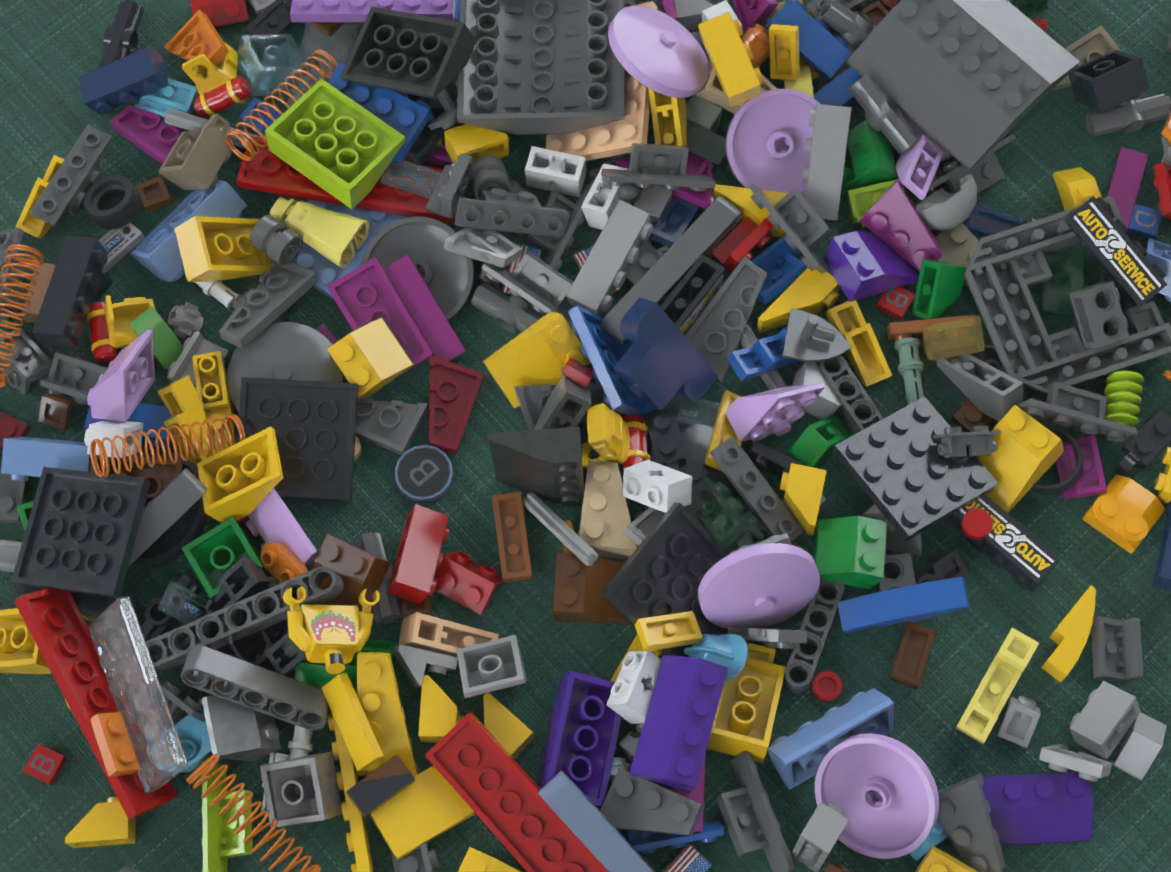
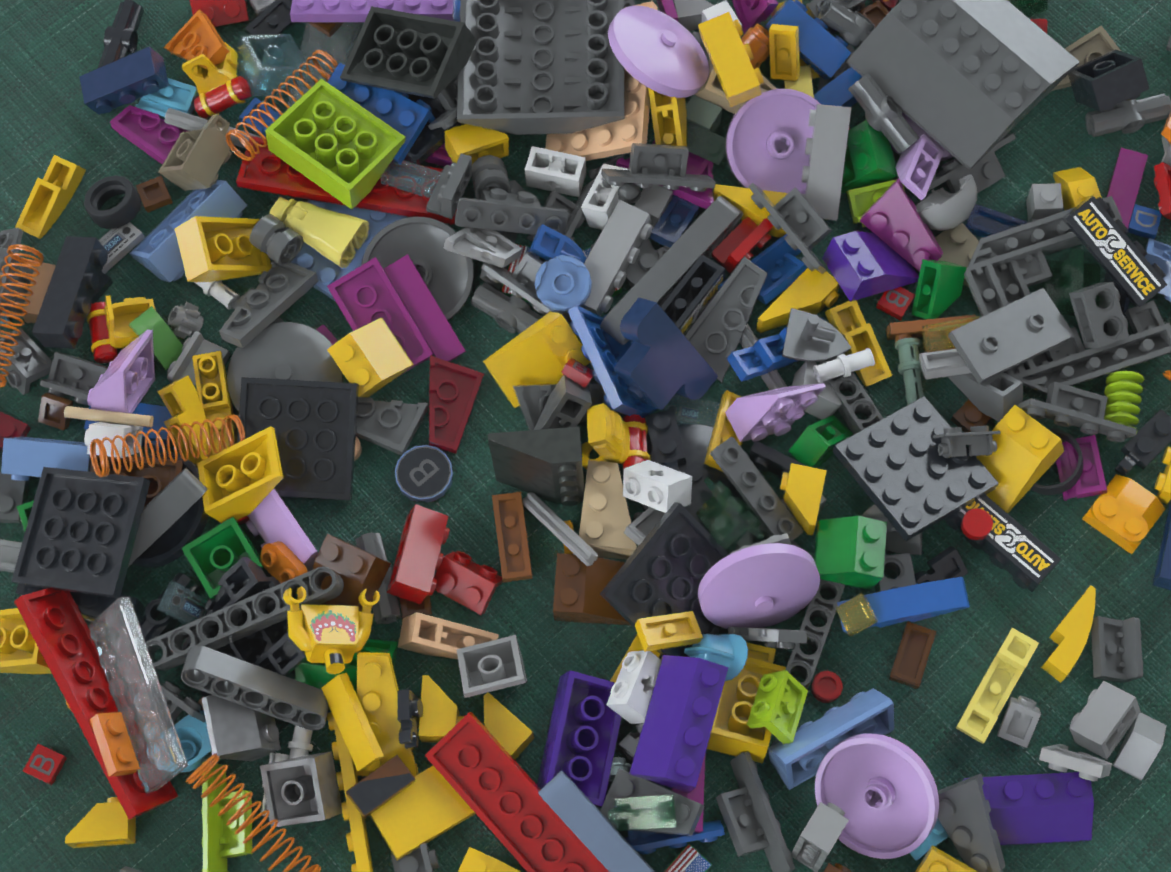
(73, 178): dark grey bracket -> none
(108, 416): none -> tan bar
(408, 714): none -> black plate
(415, 660): light grey slope -> none
(551, 243): none -> blue plate
(563, 283): none -> medium blue tile
(644, 812): none -> clear green hinge
(778, 705): none -> lime bracket
(844, 365): none -> white pin
(856, 614): none -> clear yellow tile
(942, 364): none -> light grey tile
(1011, 335): none -> plate
(1044, 200): none -> light grey brick

